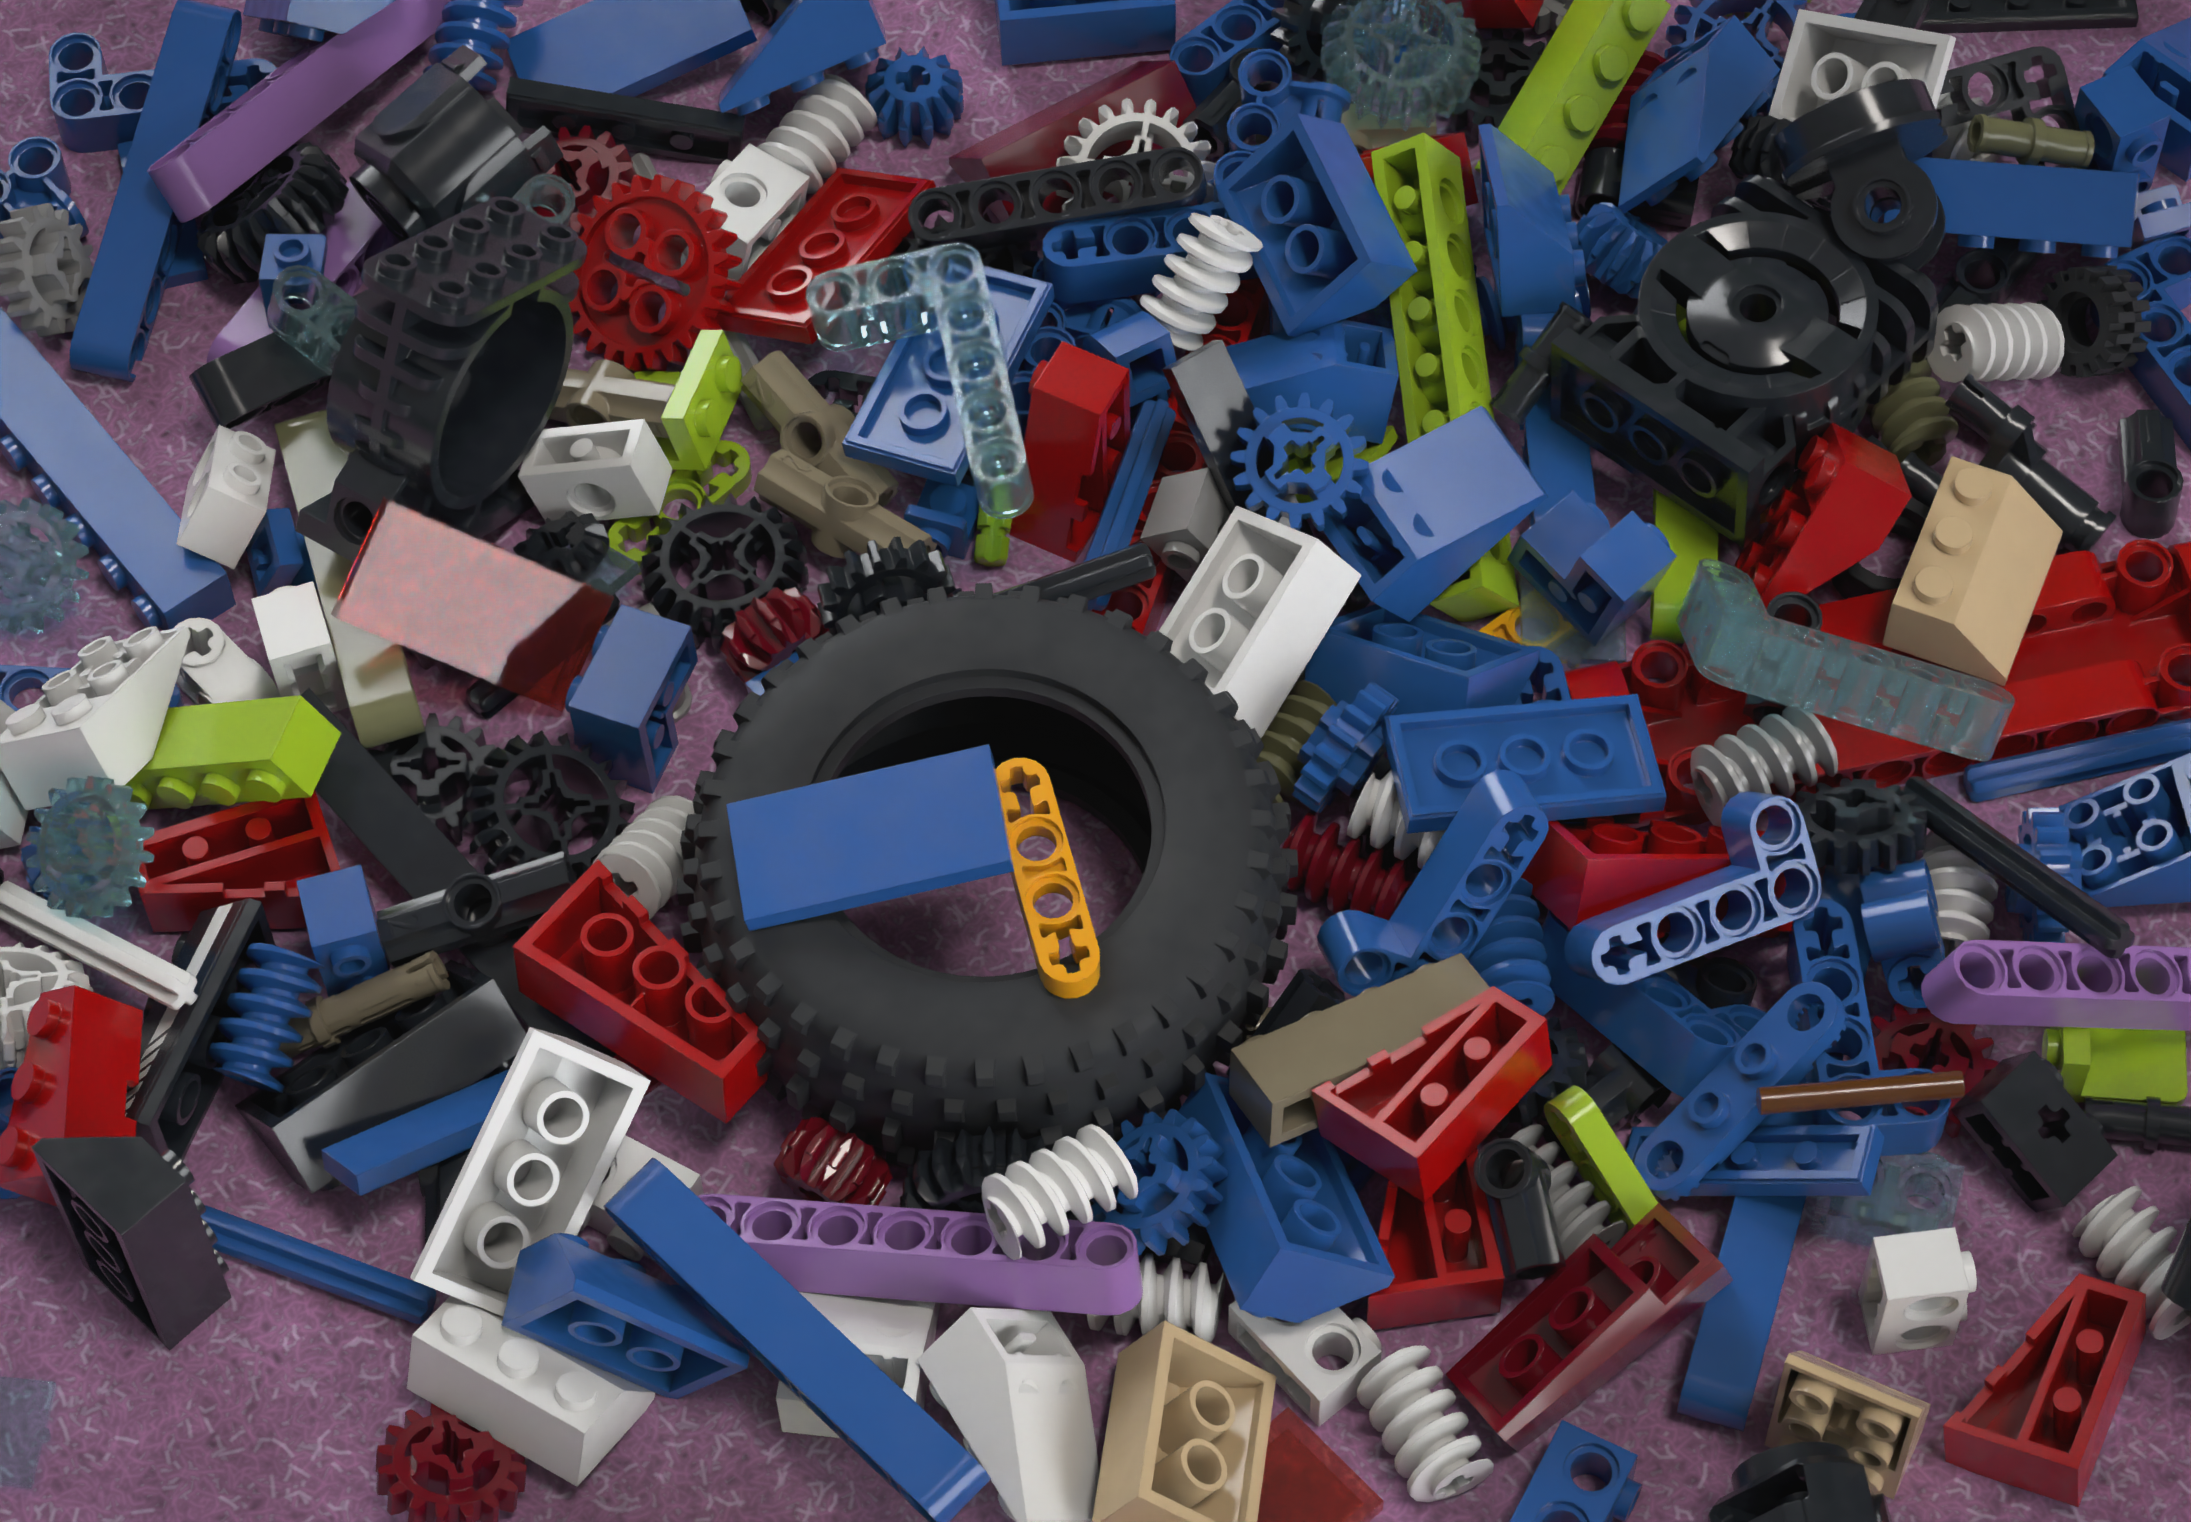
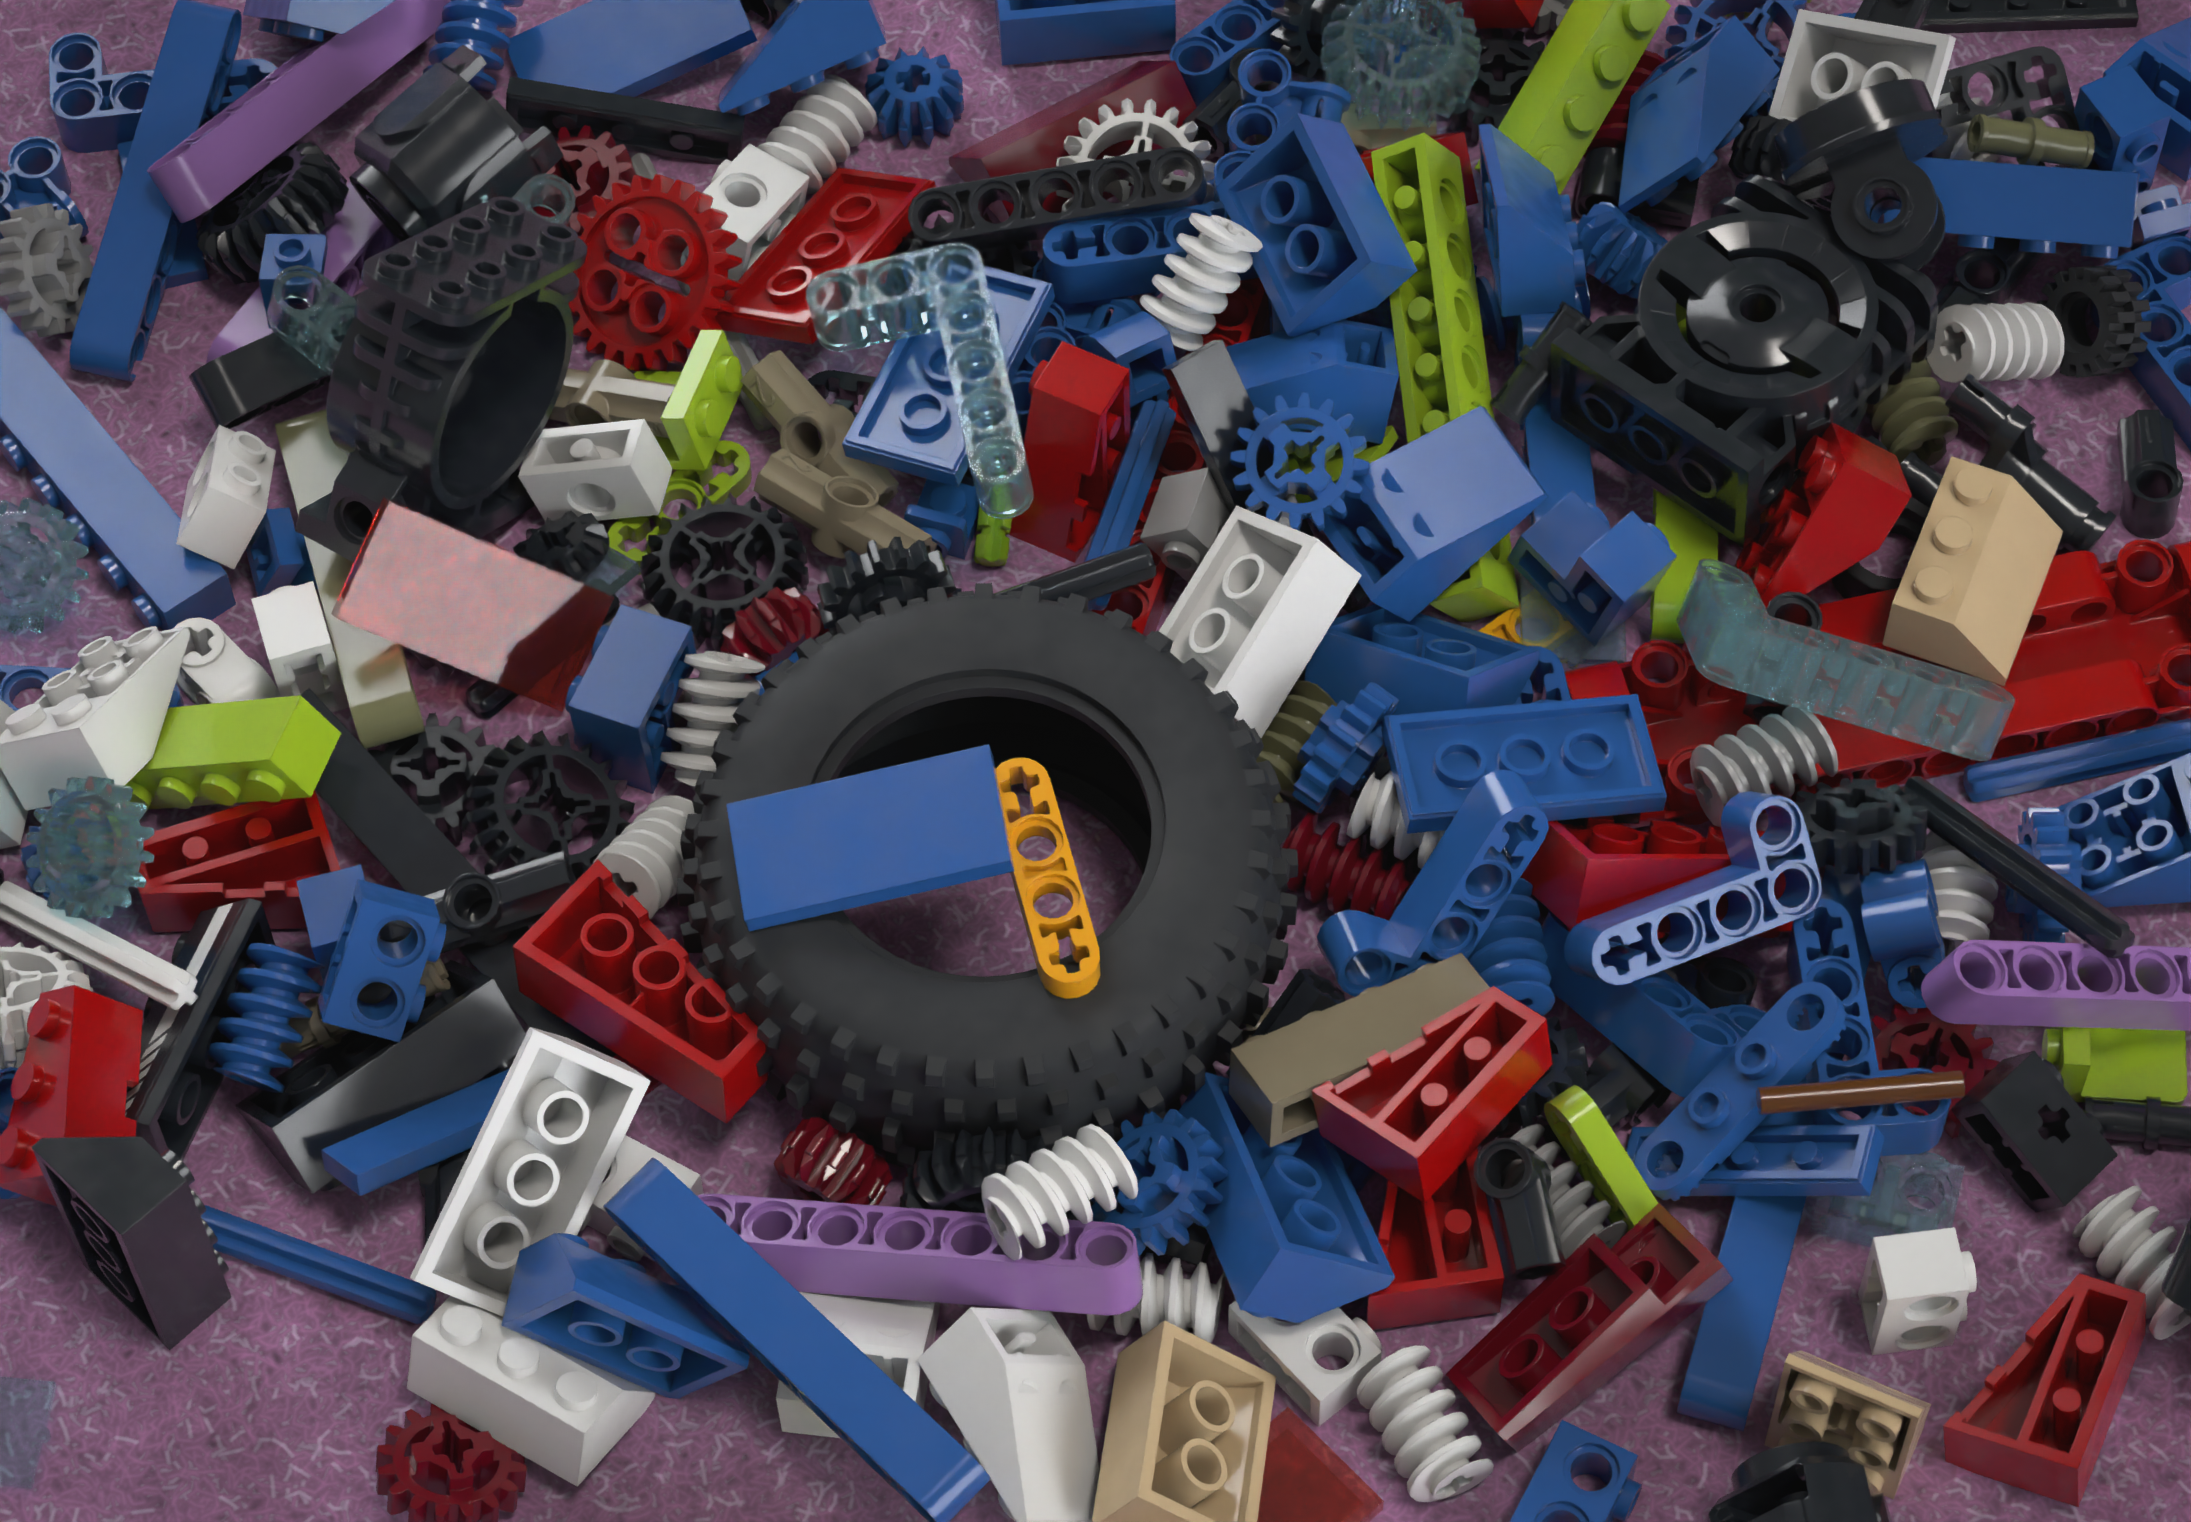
(365, 958): none -> blue brick
(716, 695): none -> white piece

